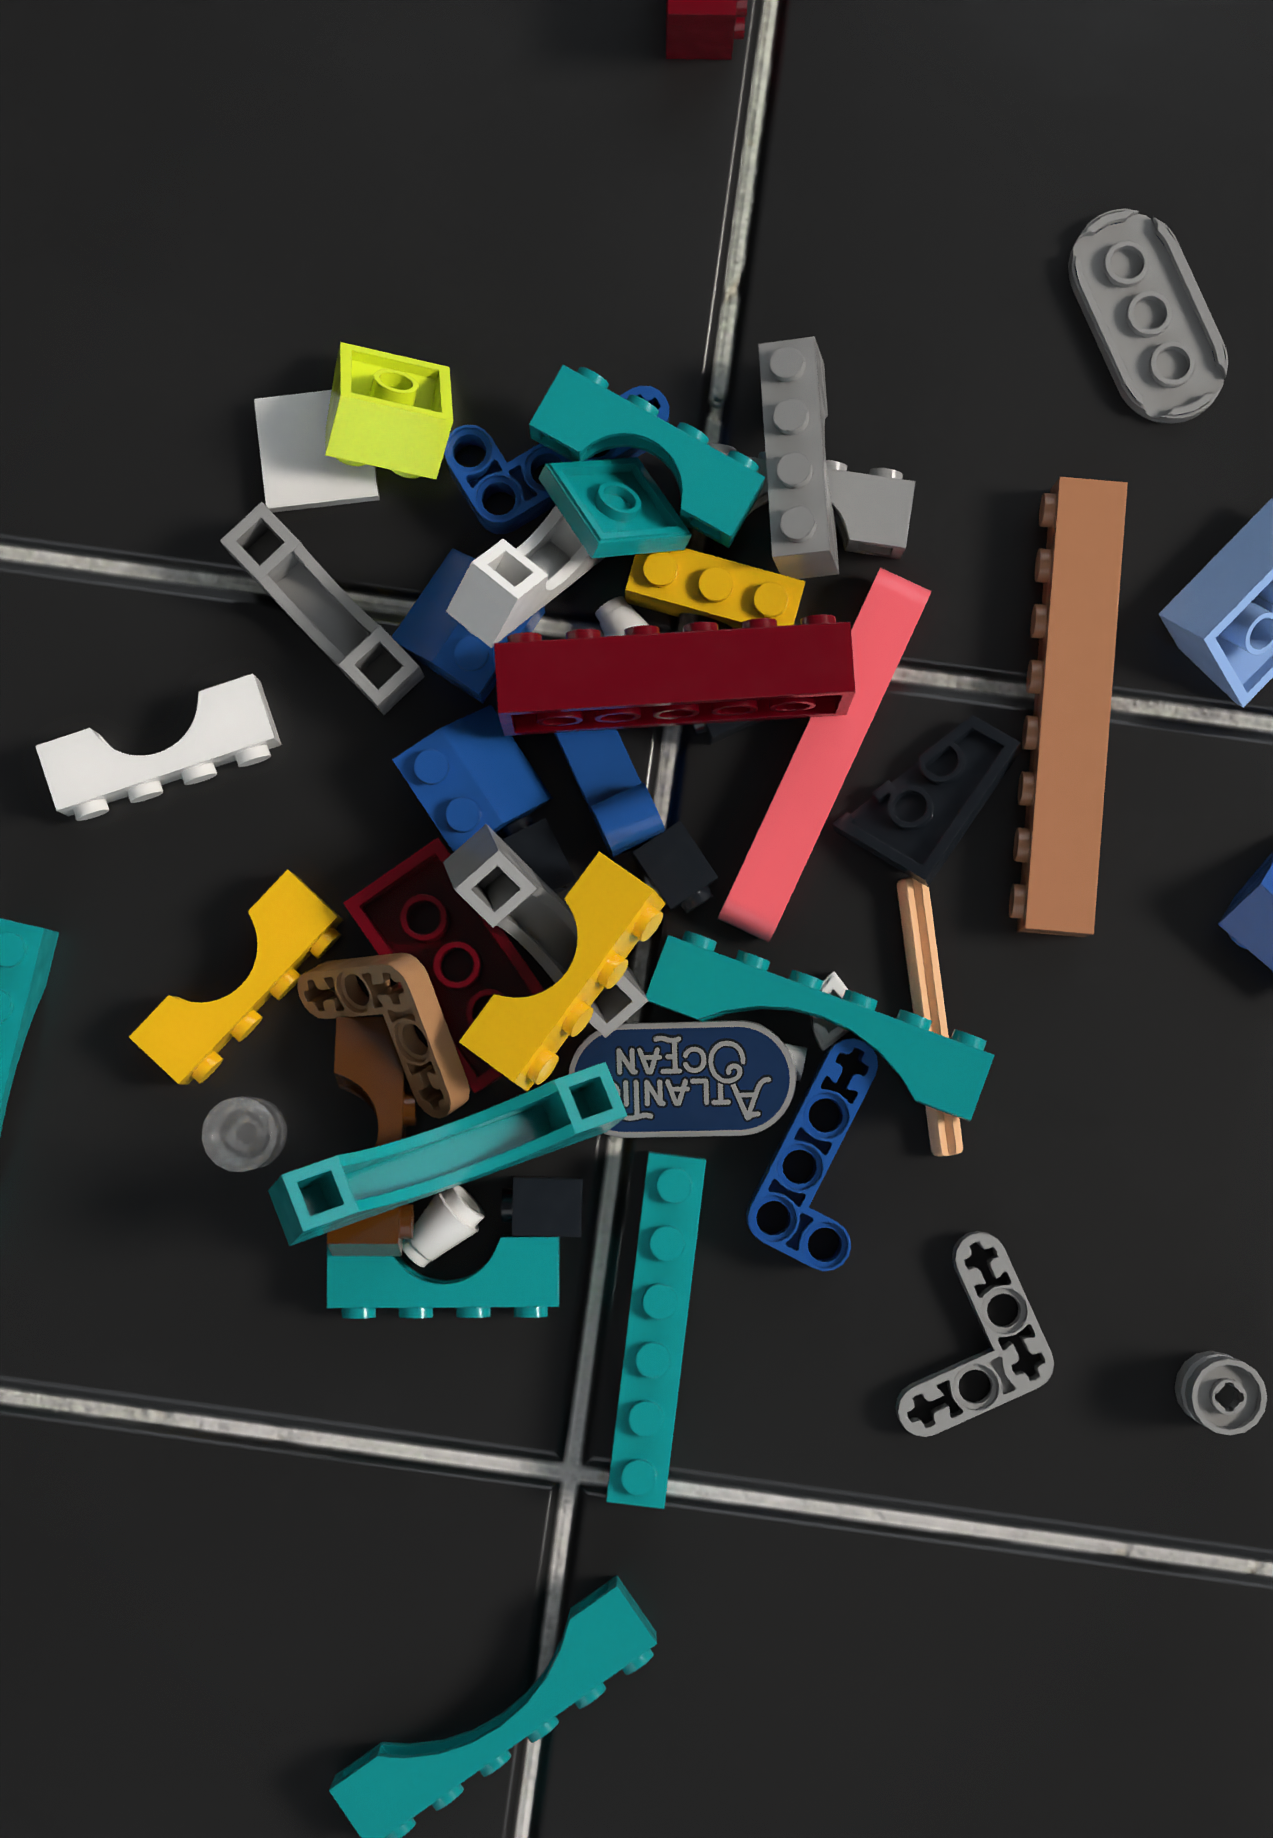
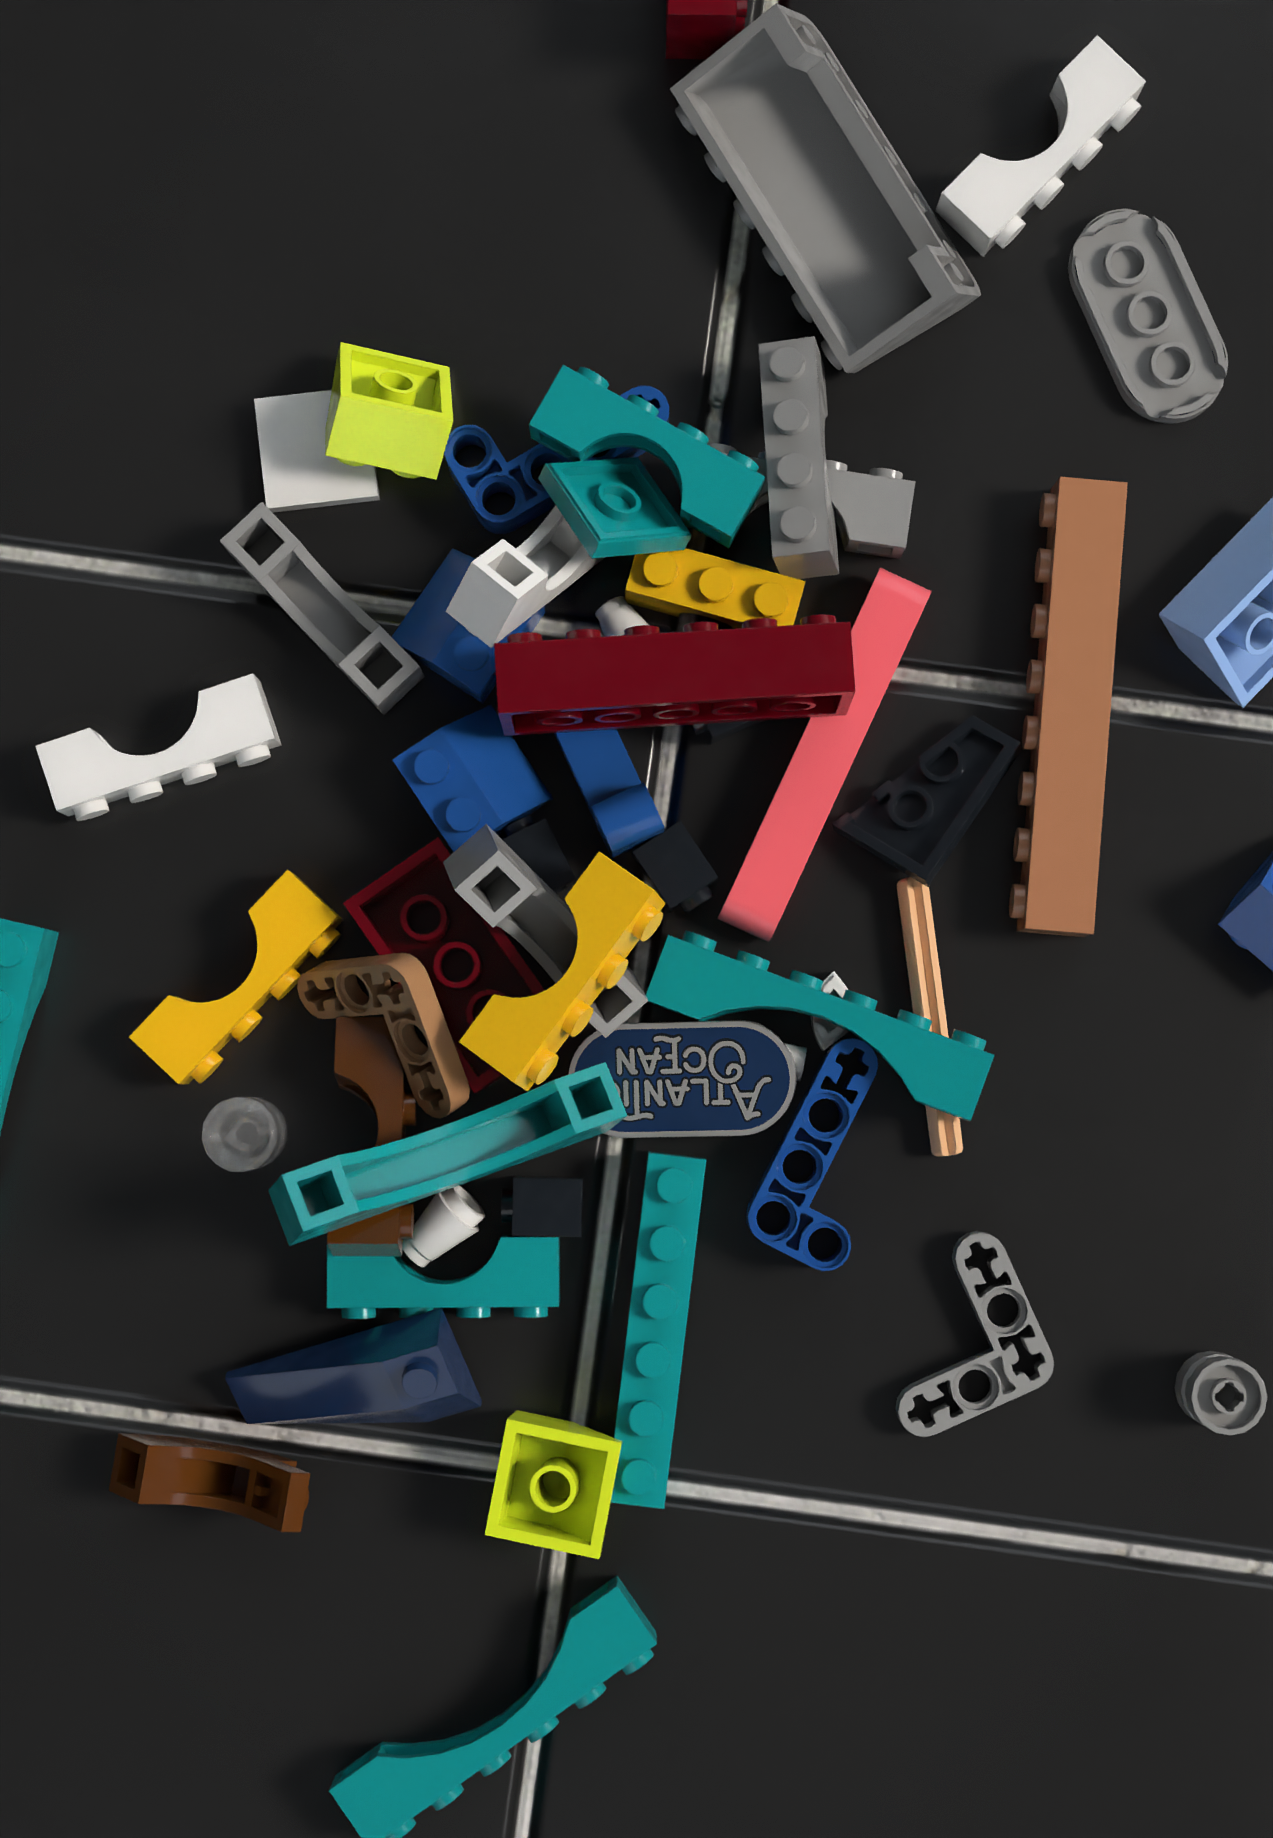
(212, 1477): none -> reddish brown arch
(373, 1376): none -> dark blue wedge
(553, 1484): none -> neon yellow slope
(823, 189): none -> light grey windscreen
(994, 193): none -> white arch

